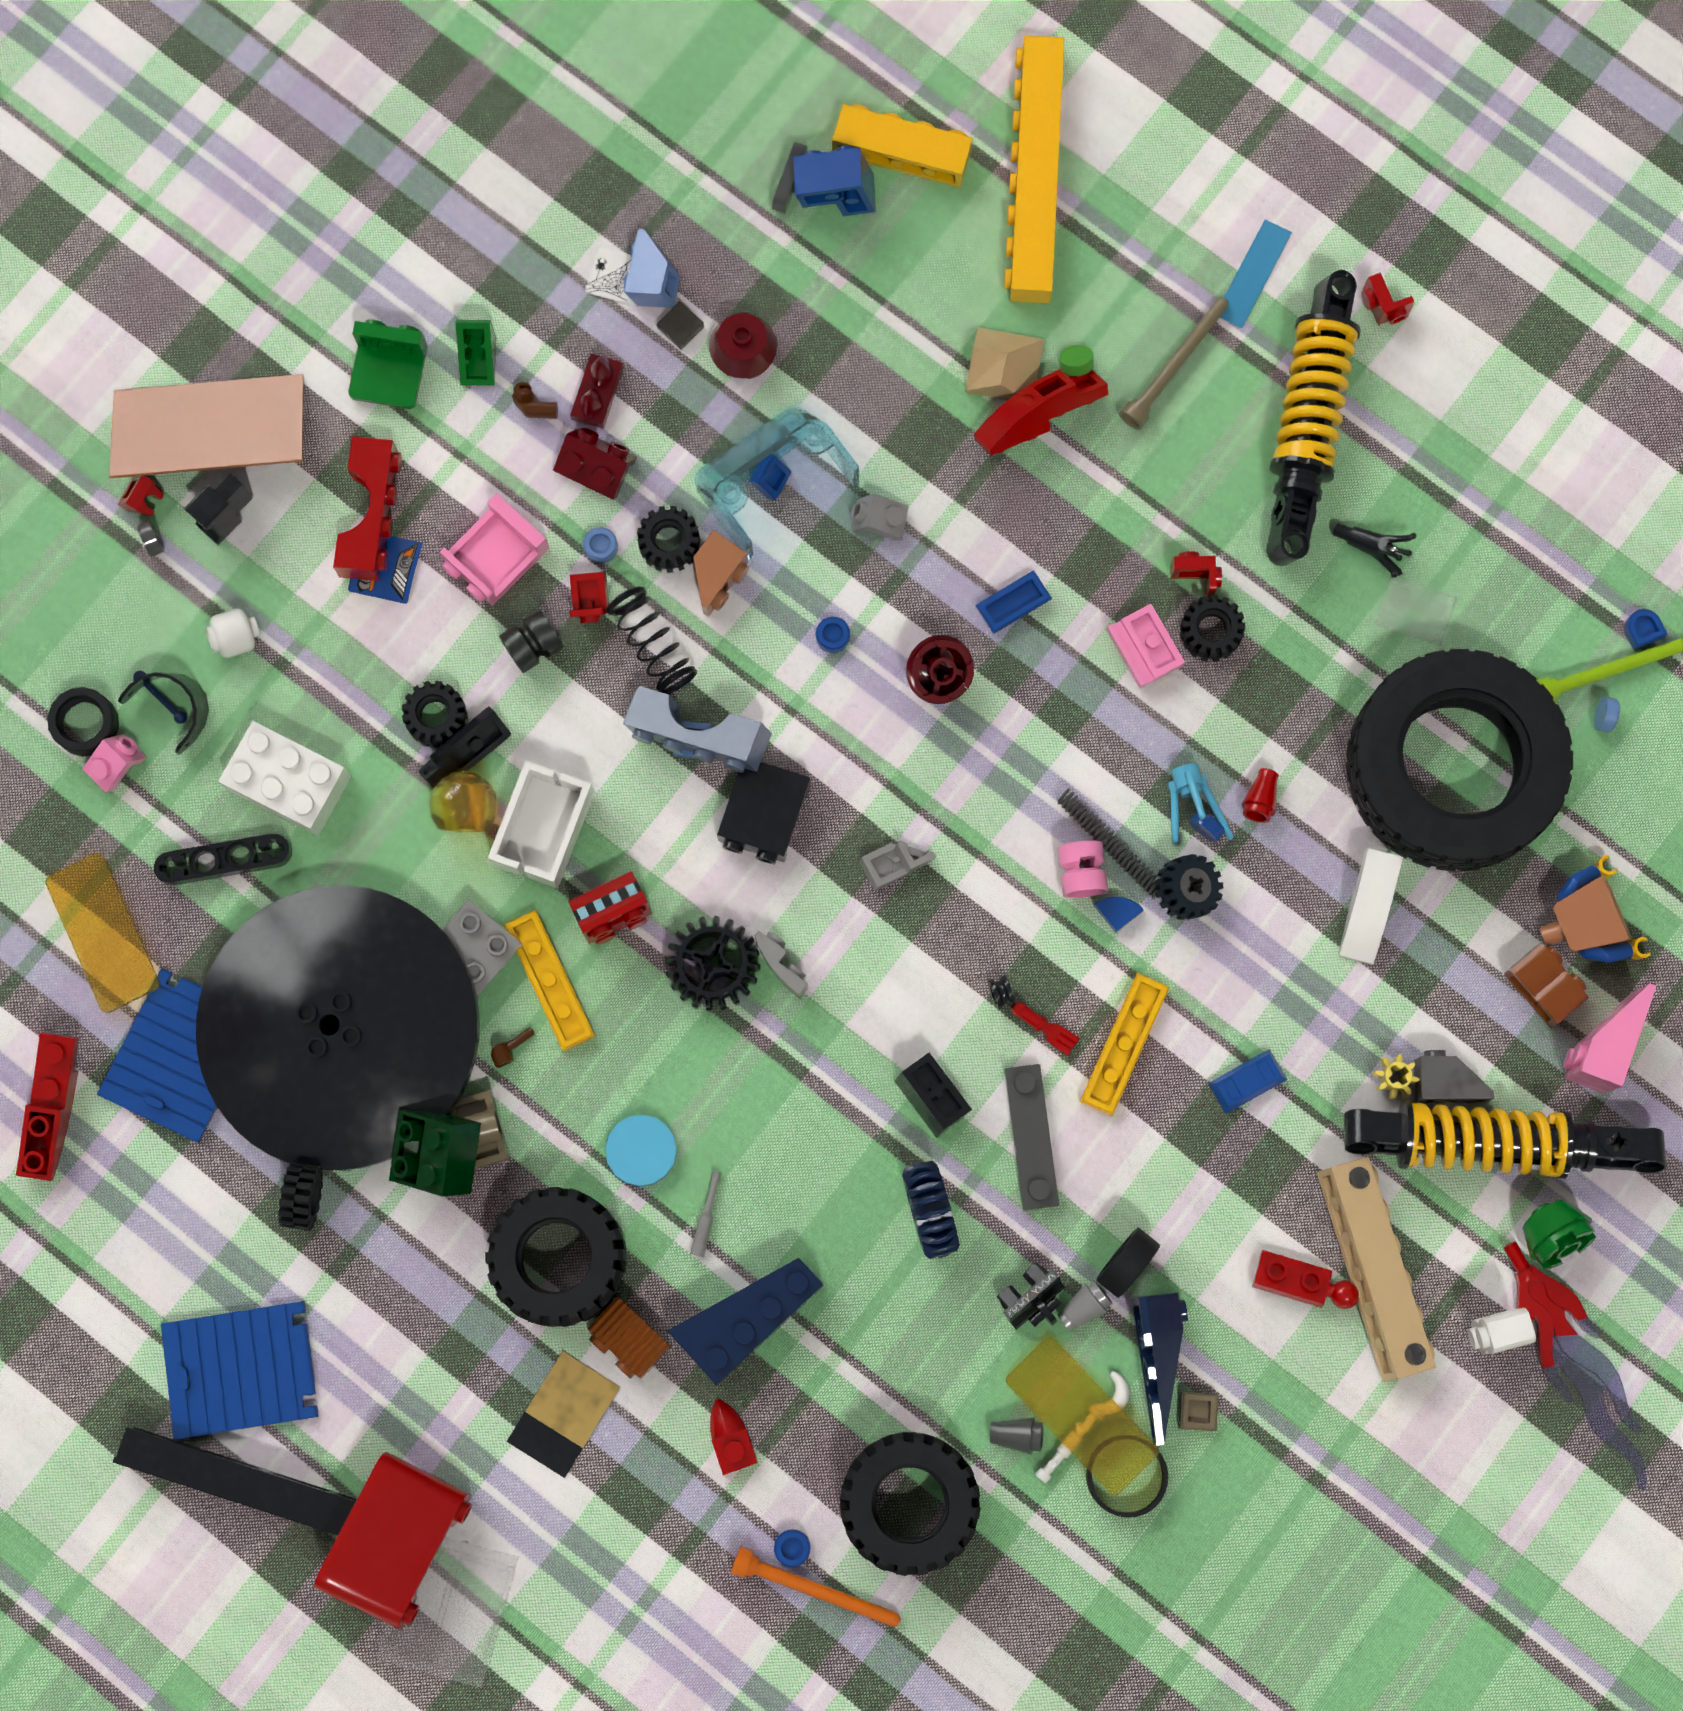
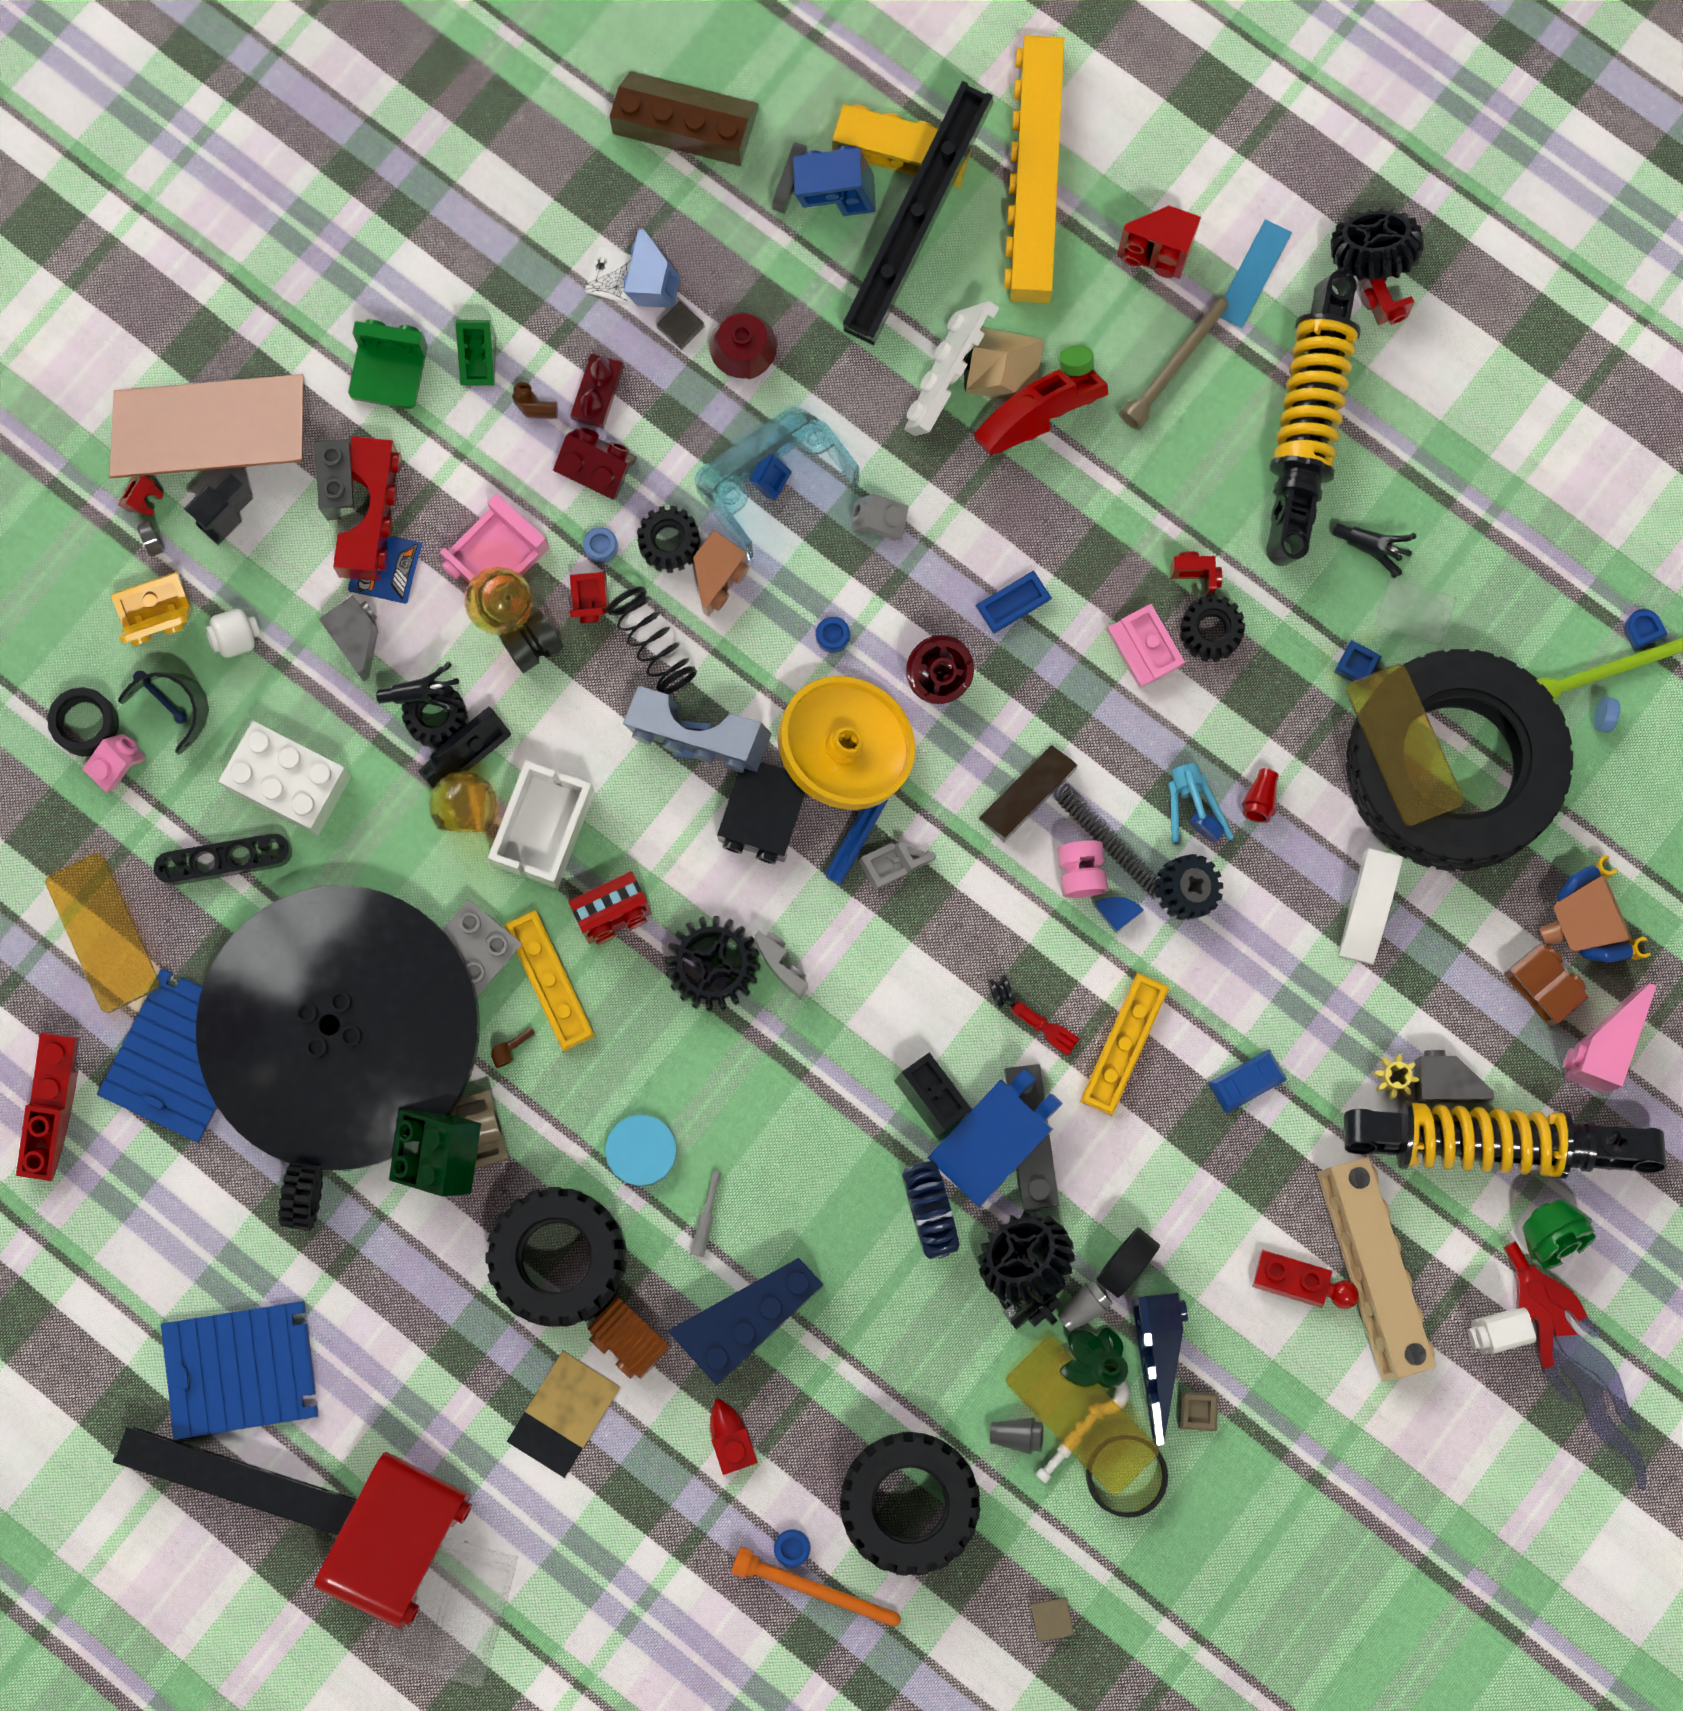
(152, 608): none -> yellow bracket
(334, 477): none -> dark grey bracket
(354, 633): none -> flat silver slope
(421, 691): none -> black piece
(487, 602): none -> clear yellow helmet
(683, 118): none -> reddish brown slope
(846, 742): none -> yellow dish
(853, 843): none -> blue axle
(917, 213): none -> black tile
(949, 366): none -> white wing
(994, 1138): none -> blue tile
(1010, 1274): none -> black gear
(1028, 793): none -> dark brown slope
(1052, 1619): none -> dark tan tile
(1091, 1356): none -> dark green plate
(1160, 241): none -> red slope
(1357, 662): none -> blue tile
(1377, 244): none -> black gear
(1404, 745): none -> clear yellow piece

